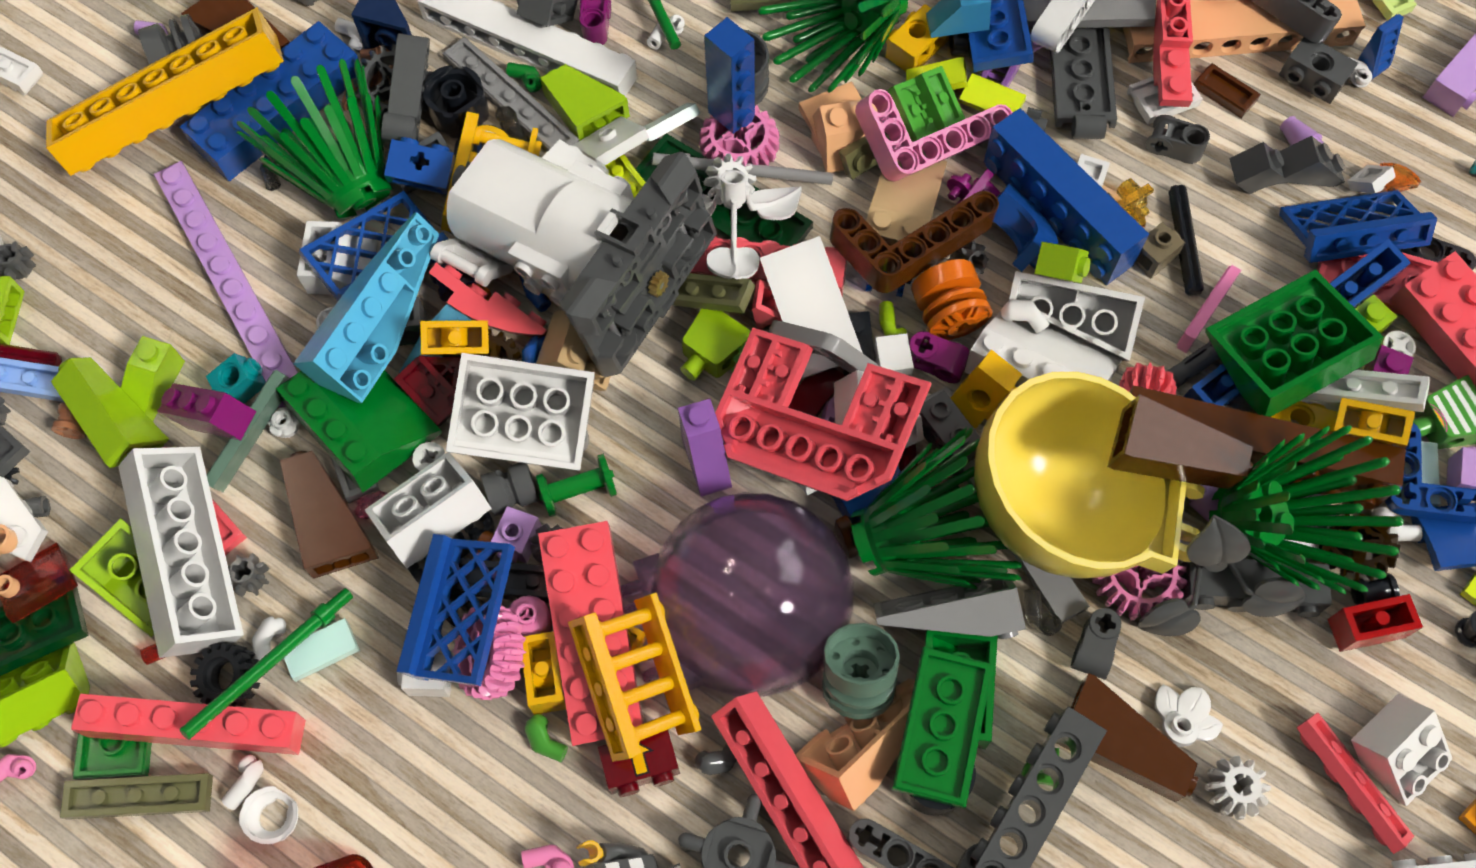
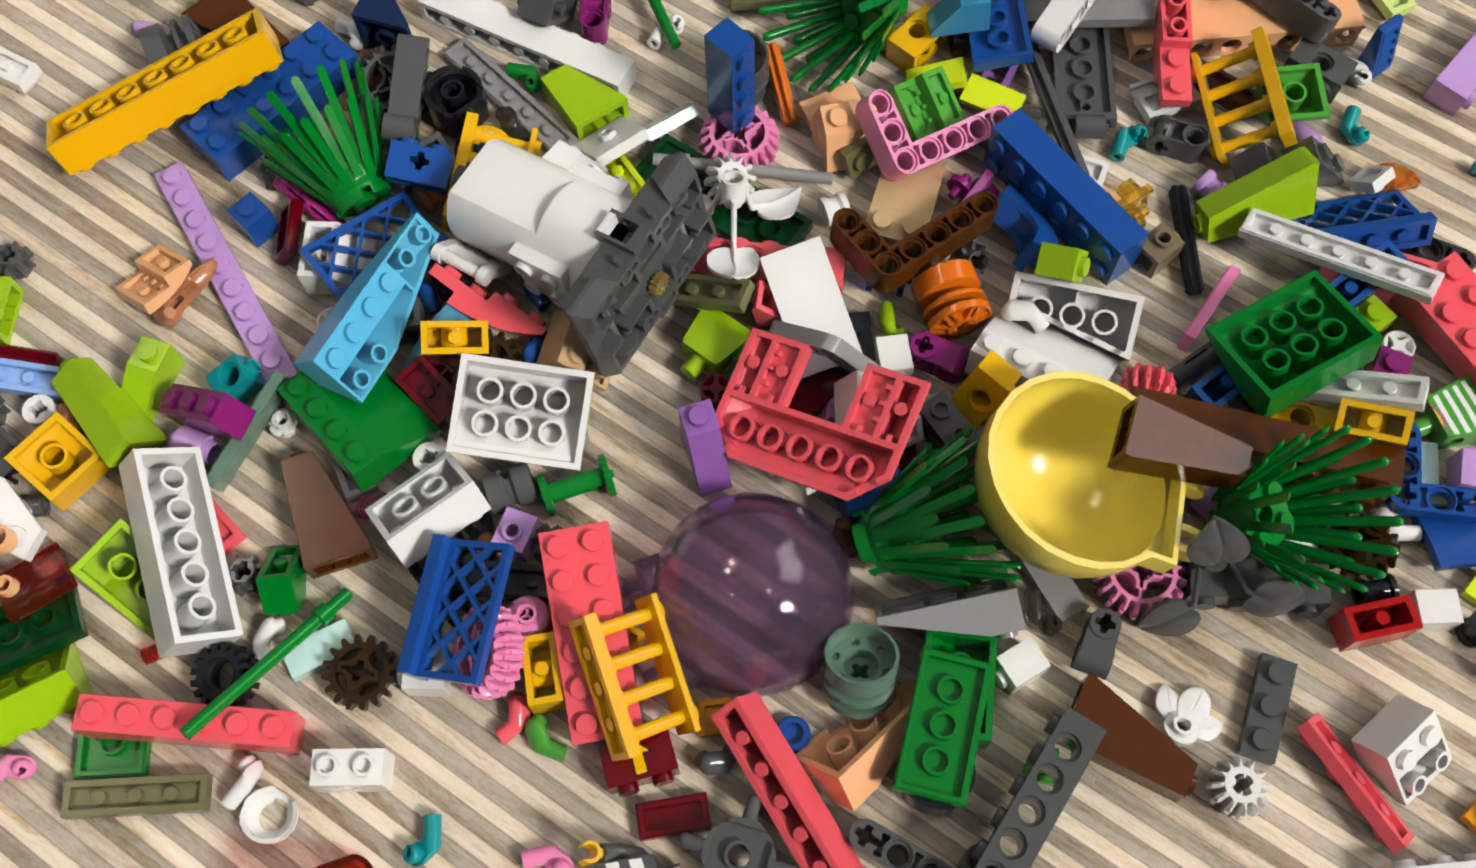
(35, 405): none -> white wheel
(58, 461): none -> yellow slope
(158, 279): none -> light nougat slope
(190, 437): none -> lavender brick
(194, 283): none -> nougat piece
(253, 219): none -> blue brick
(282, 581): none -> green slope
(288, 231): none -> dark red tile
(311, 206): none -> dark pink pin
(352, 770): none -> white brick
(357, 686): none -> dark brown gear
(427, 199): none -> nougat wheel
(428, 844): none -> teal arm
(429, 298): none -> blue arm
(518, 716): none -> coral arm
(673, 816): none -> dark red tile
(706, 709): none -> light orange tile
(713, 385): none -> dark red wheel
(781, 86): none -> orange axle
(795, 732): none -> blue tile
(829, 206): none -> white wheel
(1020, 665): none -> white brick
(1054, 109): none -> dark grey axle
(1125, 139): none -> teal arm
(1207, 184): none -> lavender wheel
(1266, 709): none -> dark grey plate
(1273, 101): none -> yellow fence
(1280, 188): none -> lime slope
(1303, 93): none -> bright green slope
(1342, 255): none -> white tile
(1349, 128): none -> teal arm
(1437, 609): none -> white brick

